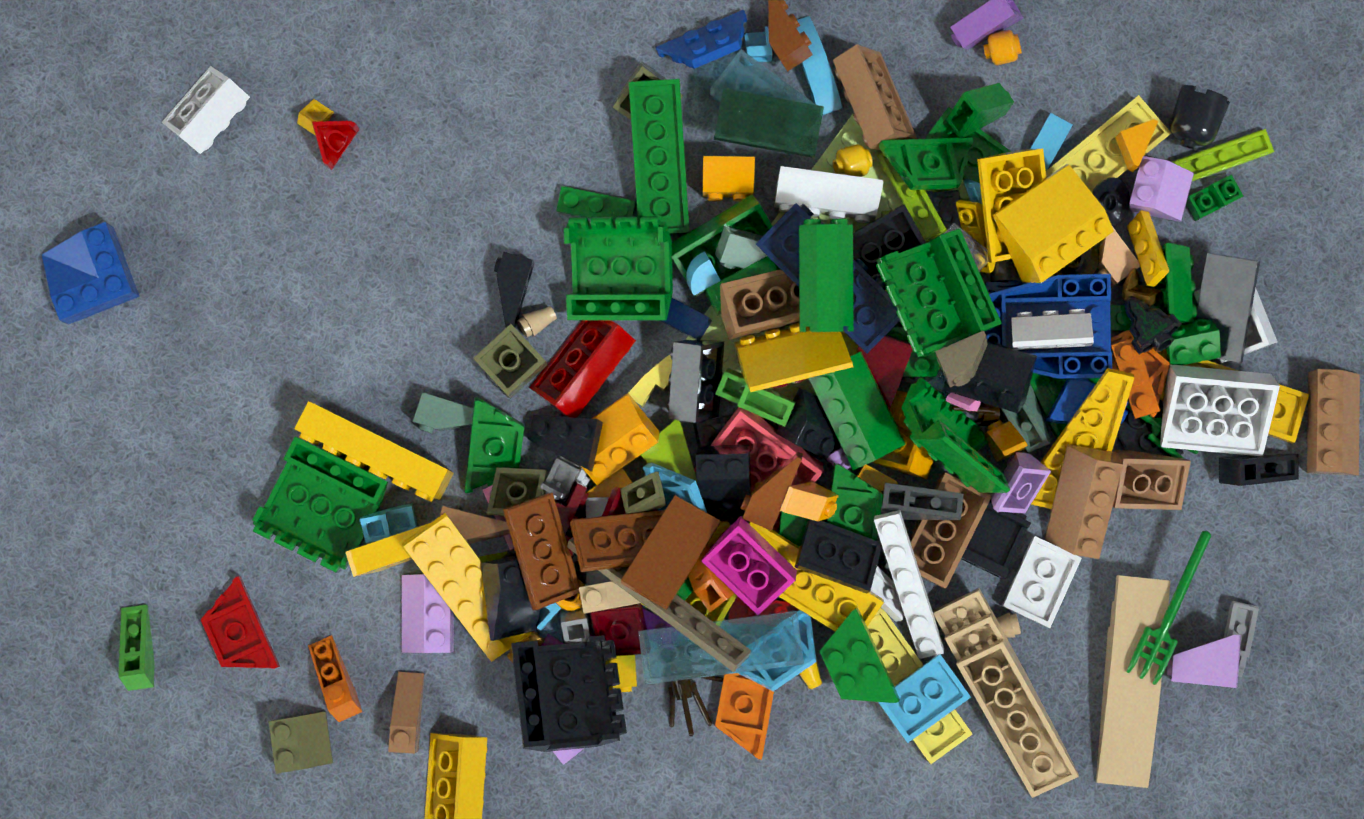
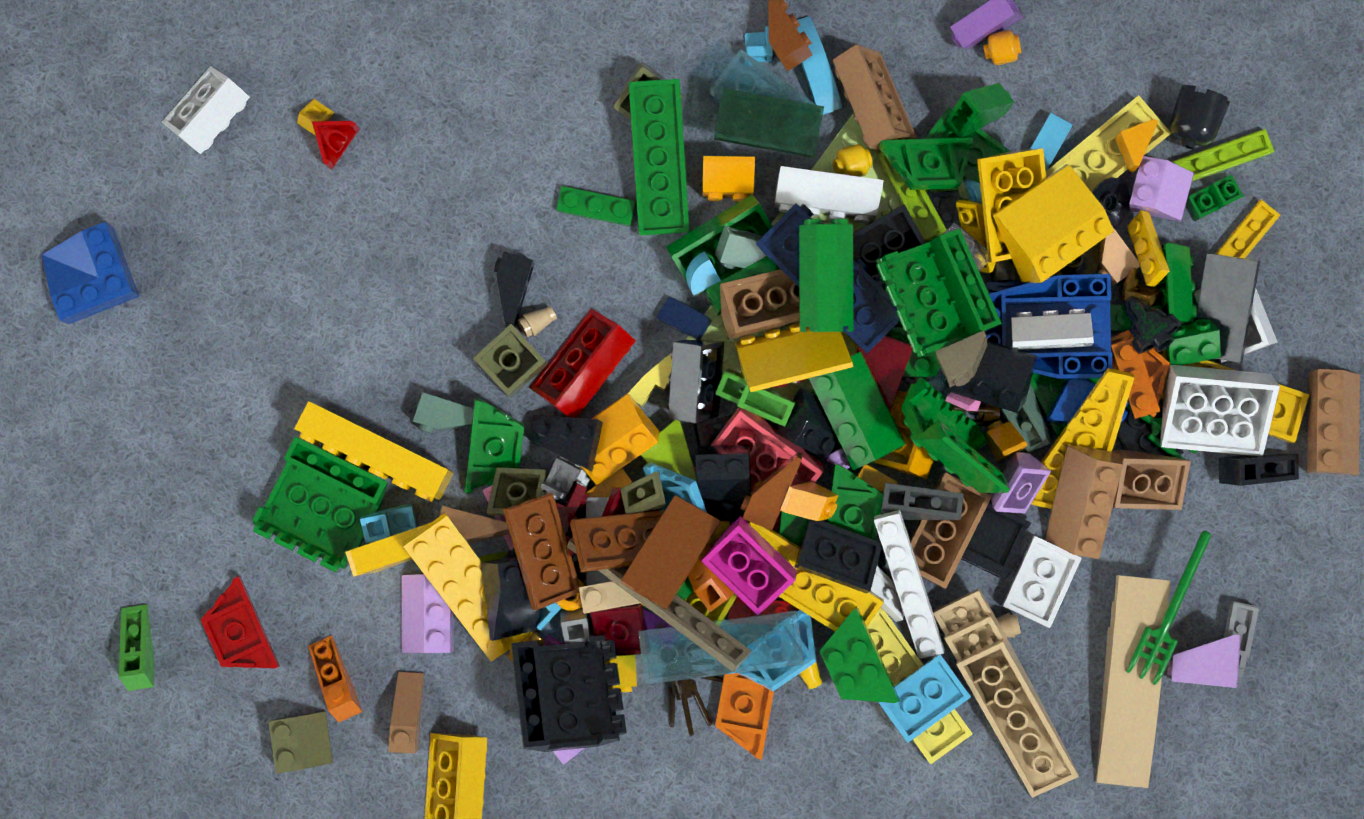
(619, 268): green slope -> none
(706, 43): blue wing -> none
(1249, 231): none -> yellow tile

